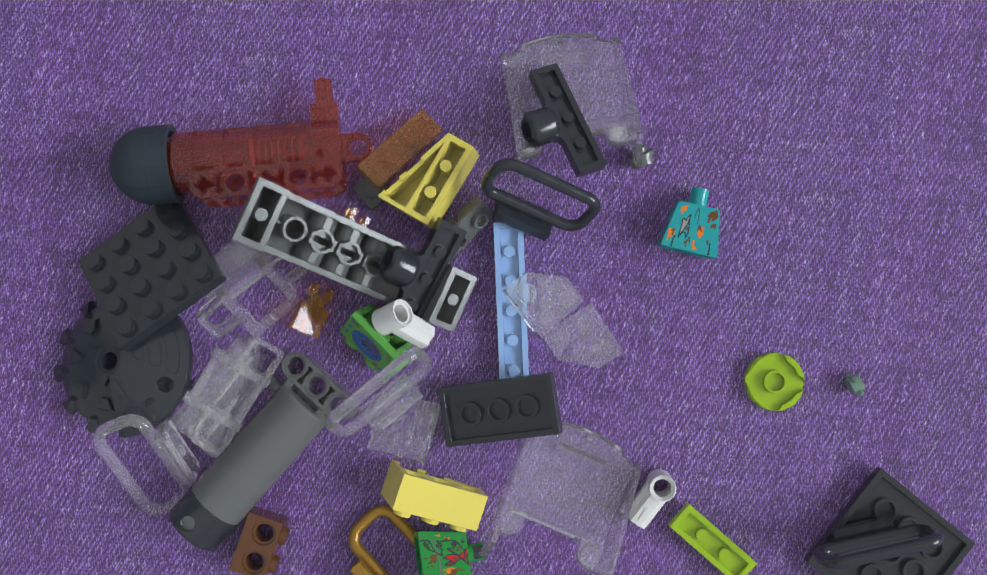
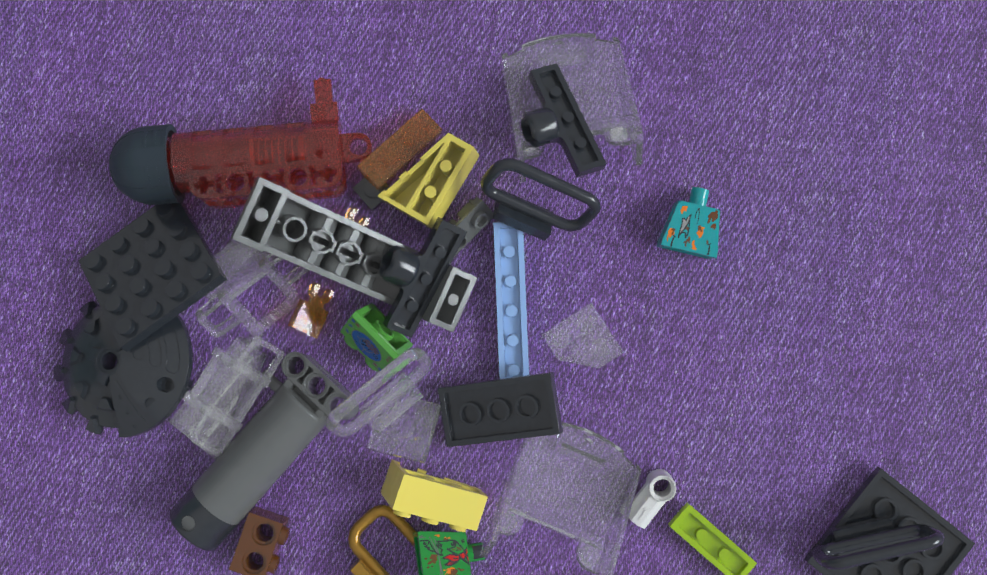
(167, 445): clear bar -> none
(399, 319): white piece -> none
(542, 300): clear plate -> none
(647, 157): dark grey plate -> none
(774, 381): lime tile -> none
(854, 384): sand green piece -> none

